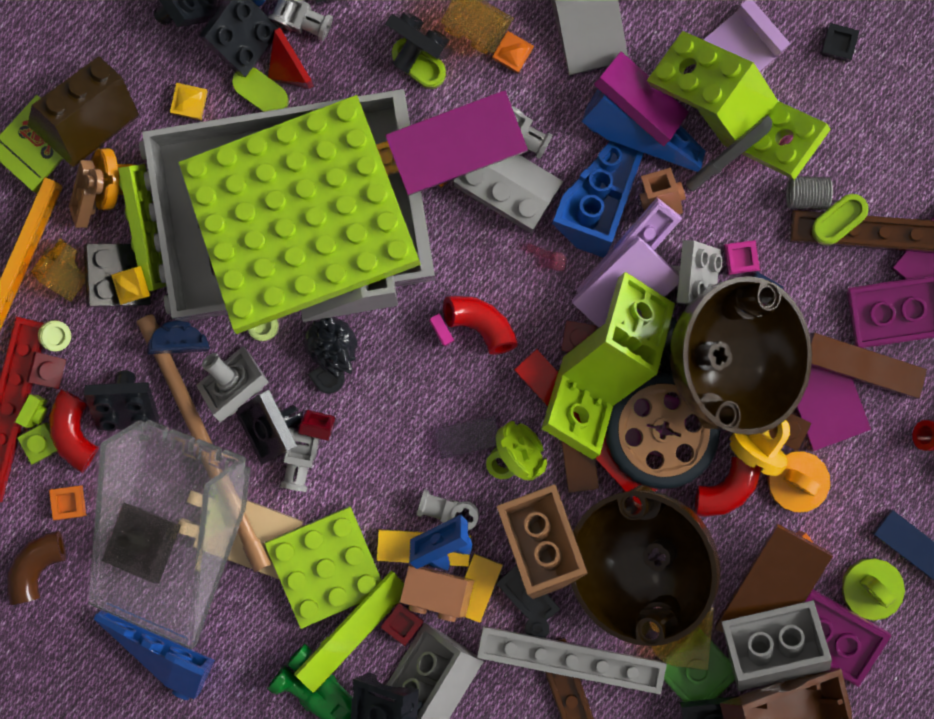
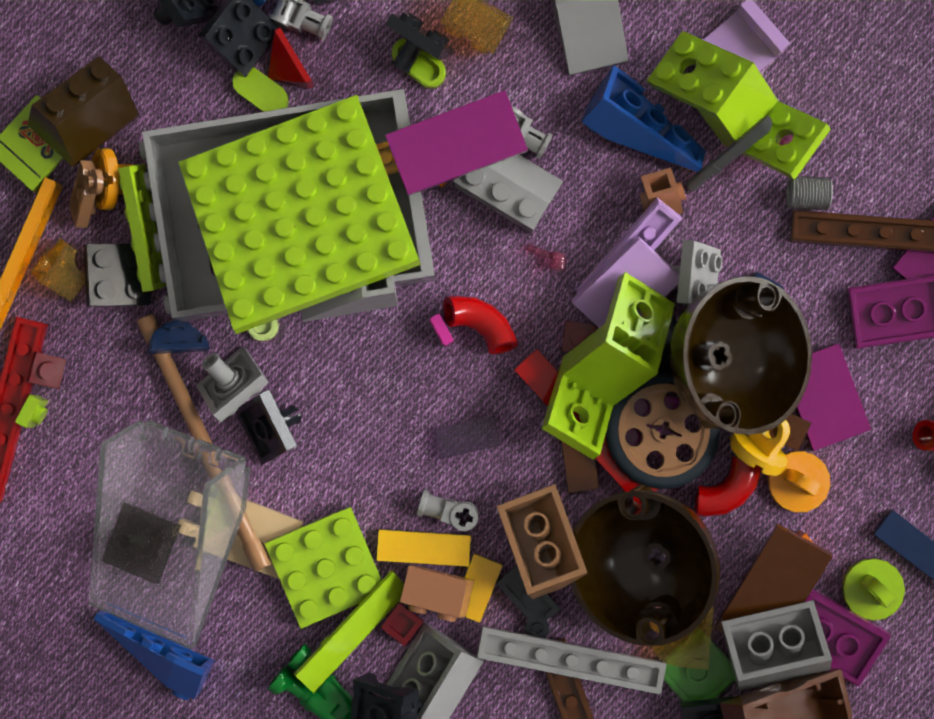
(28, 565): reddish brown cylinder -> none
(37, 443): lime plate -> none
(54, 335): yellowish green tile -> none
(66, 431): red cylinder -> none
(67, 502): orange plate -> none
(120, 403): black plate -> none
(130, 285): yellow tile -> none
(188, 101): yellow tile -> none
(301, 457): light grey connector -> none
(317, 425): dark red tile -> none
(326, 381): black tile -> none
(331, 345): black hair -> none
(435, 544): blue tile -> none
(513, 52): orange tile -> none
(519, 451): lime tile -> none
(596, 201): blue wedge -> none
(650, 108): magenta tile -> none
(741, 257): dark pink tile -> none
(839, 42): black tile -> none
(839, 219): lime tile -> none
(867, 366): reddish brown tile -> none

